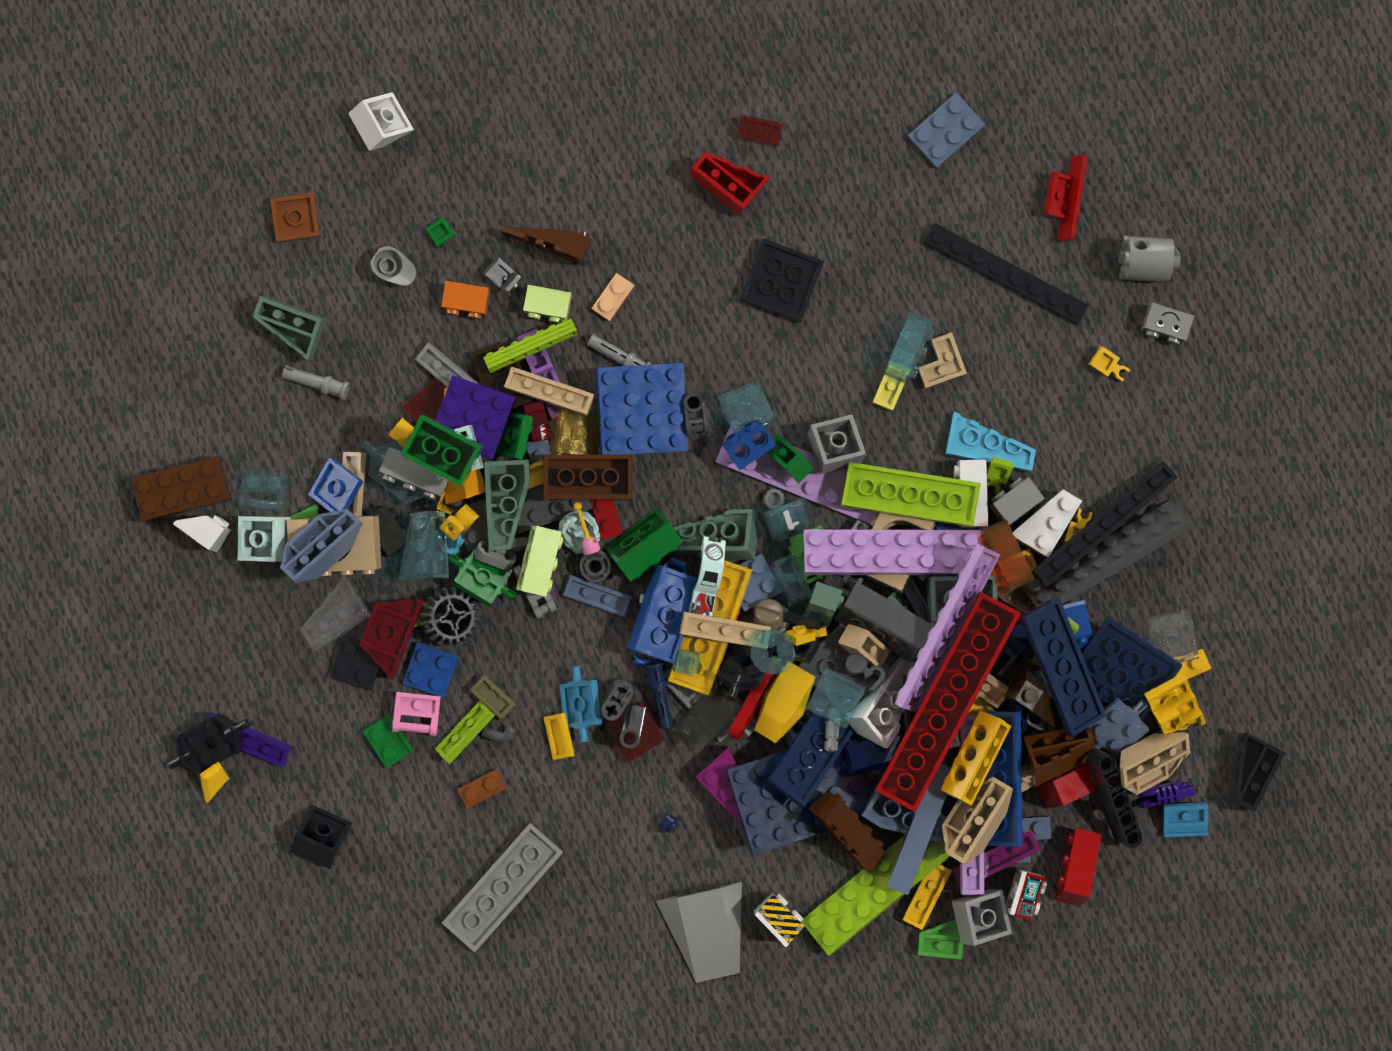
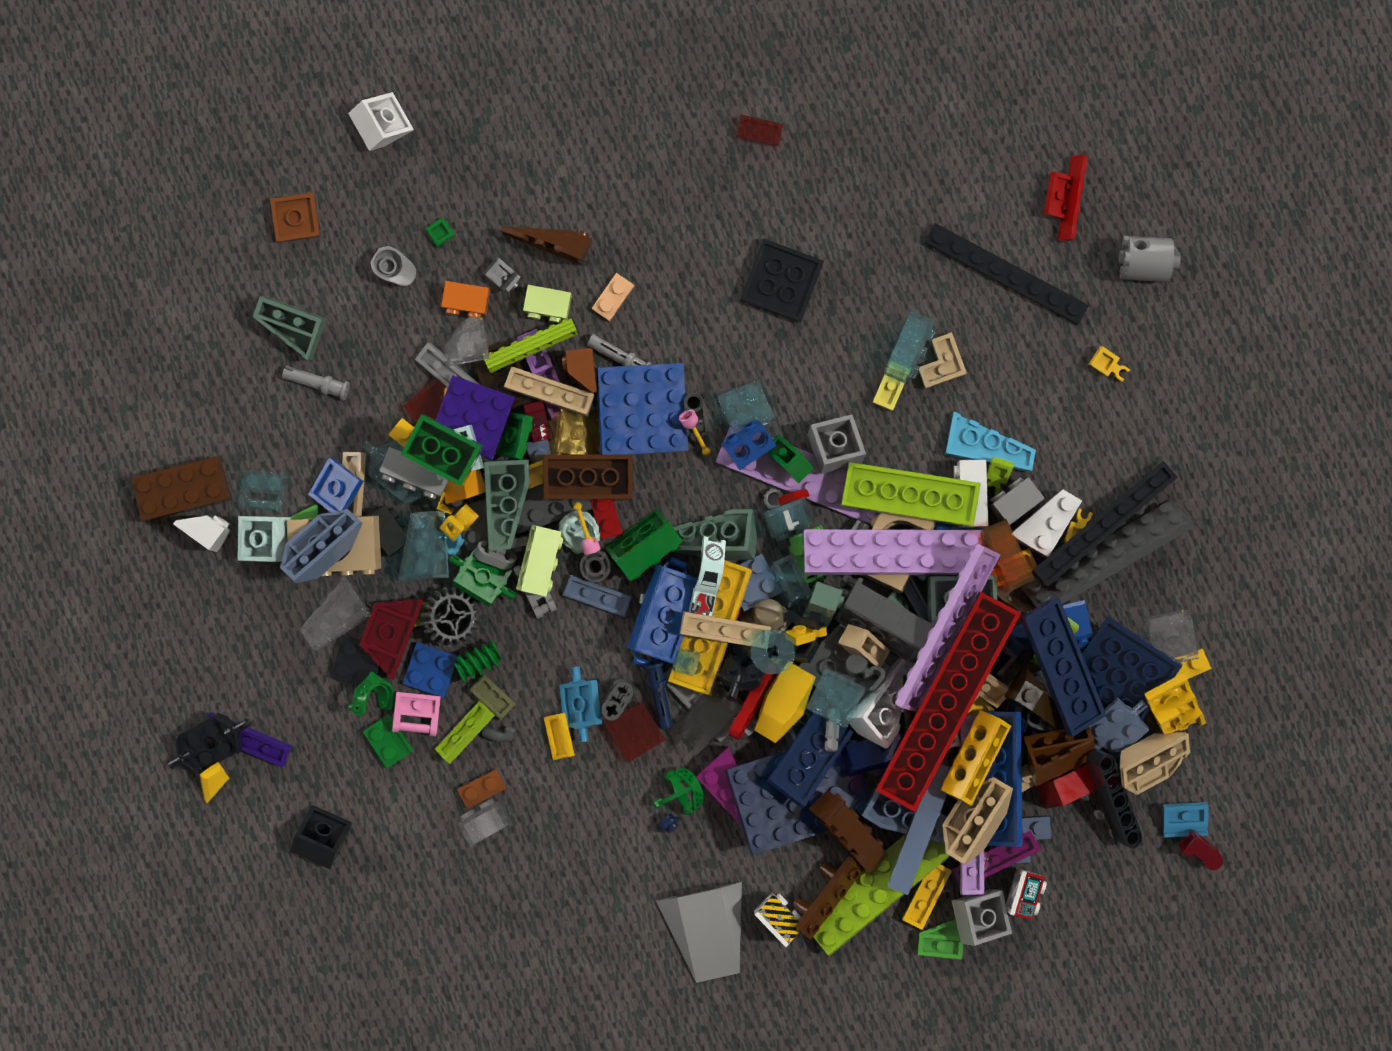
(373, 682): none -> green helmet
(467, 343): none -> clear slope
(478, 661): none -> green piece
(484, 822): none -> clear brick
(502, 887): light grey plate -> none
(581, 368): none -> dark orange slope
(633, 724): dark grey piece -> none
(680, 792): none -> green helmet
(689, 420): none -> bright pink hinge
(728, 182): red wedge -> none
(793, 496): none -> red tile
(830, 896): none -> reddish brown plate
(946, 130): sand blue plate -> none
(1078, 867): red wedge -> none
(1166, 793): dark purple hinge -> none
(1167, 323): light grey brick -> none
(1203, 849): none -> dark red leg
(1255, 771): black wedge -> none

